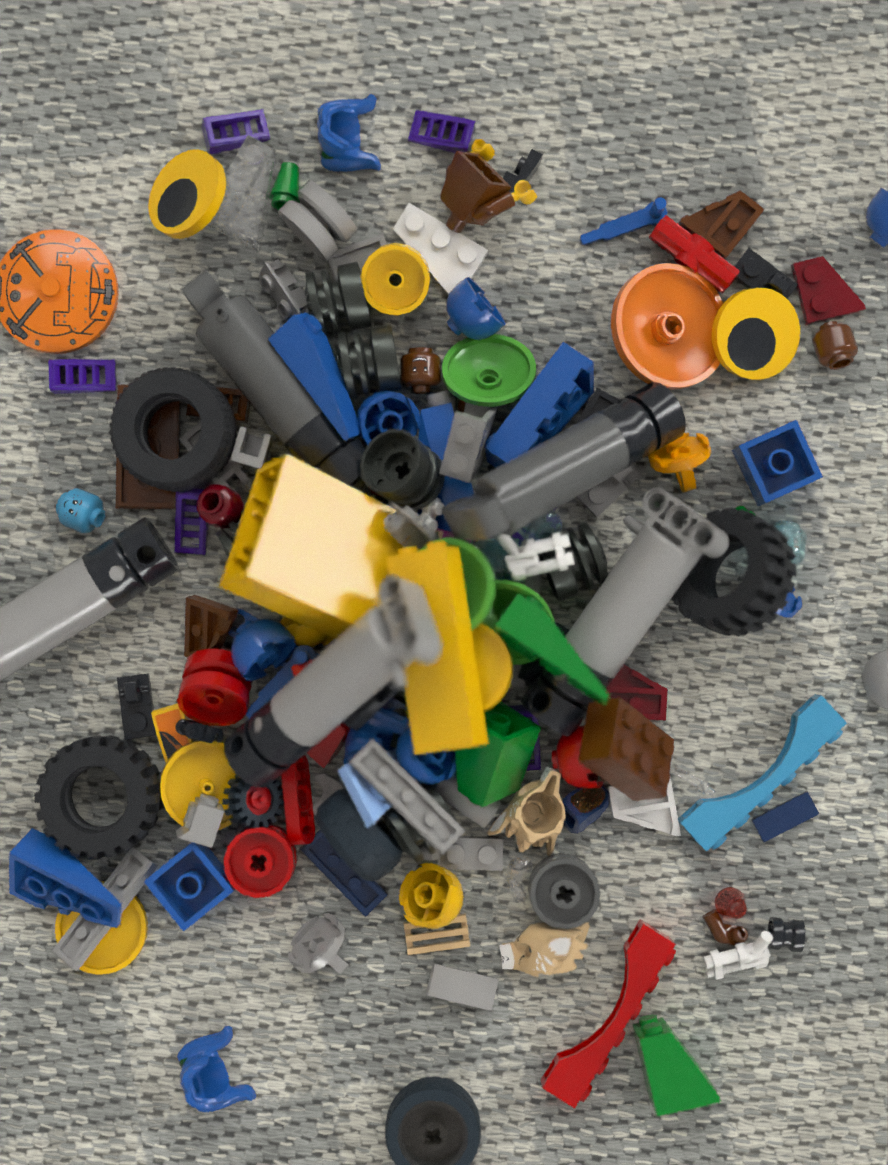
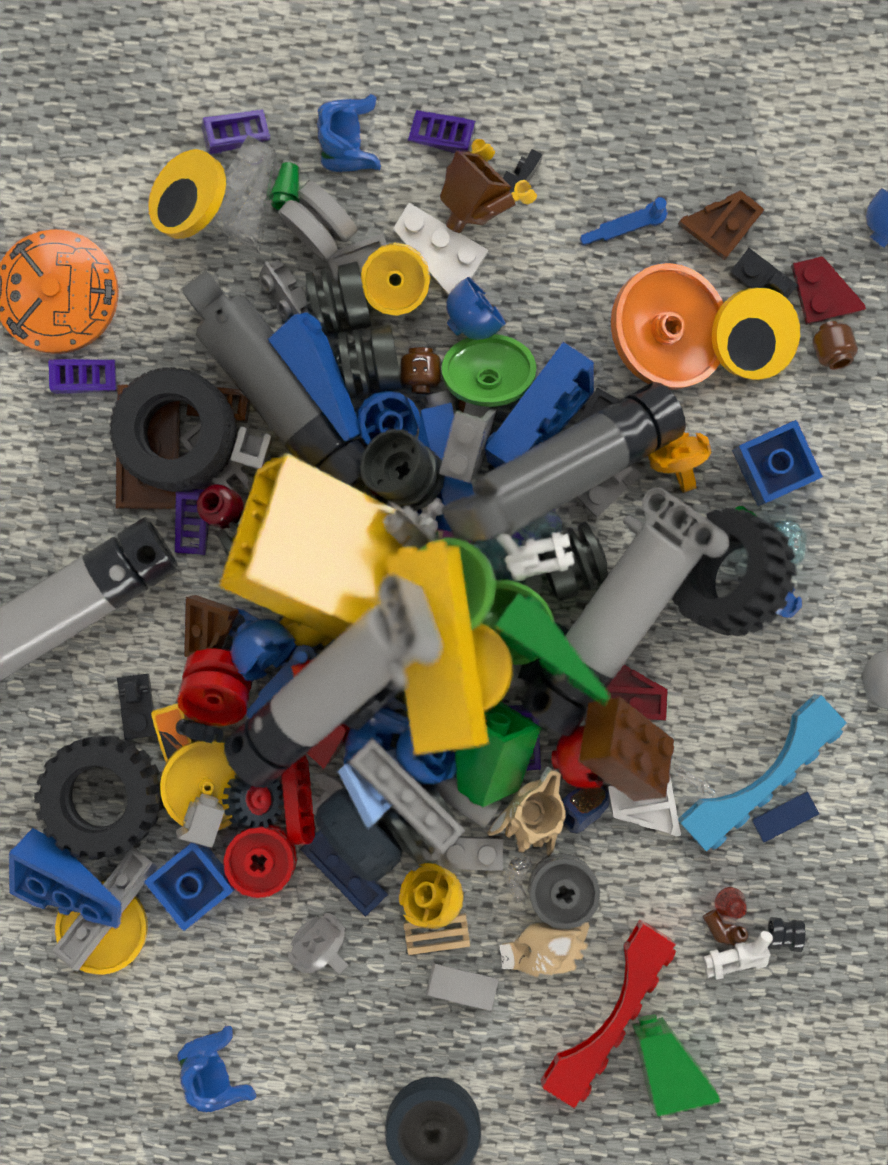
(80, 510): dark azure head -> none
(694, 253): red piece -> none

